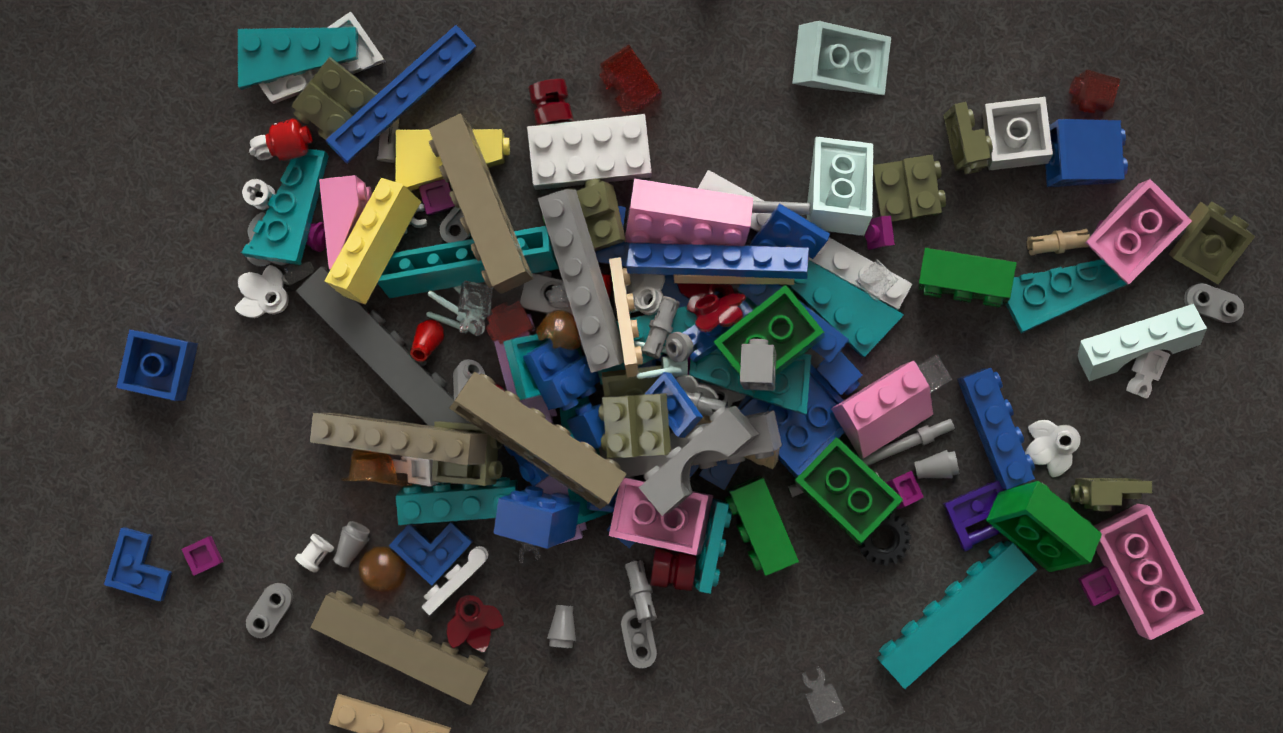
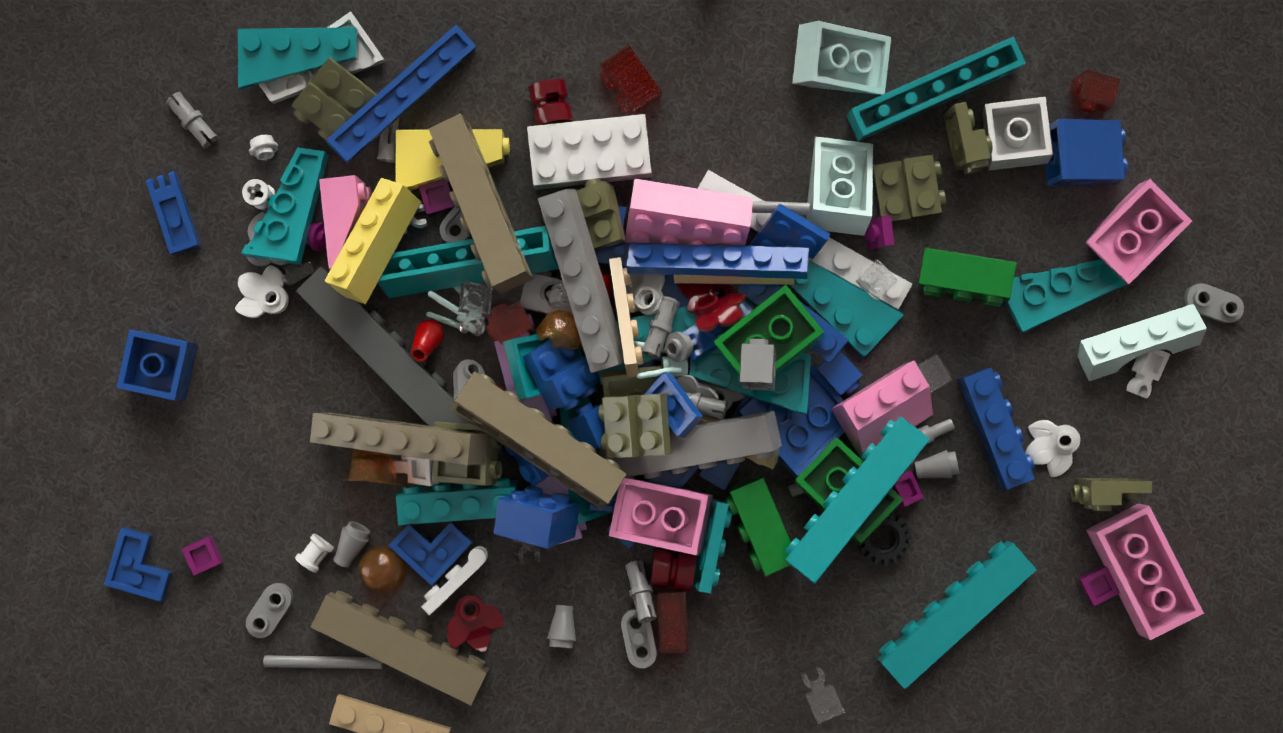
(173, 213): none -> blue hinge
(191, 119): none -> light grey pin
(288, 139): red head -> none
(321, 662): none -> light grey bar
(670, 484): light grey arch -> none
(672, 621): none -> clear red brick
(856, 500): none -> teal brick
(935, 89): none -> teal brick
(971, 509): dark purple plate -> none
(1044, 526): green brick -> none
(1057, 242): tan pin -> none
(1212, 242): olive plate -> none

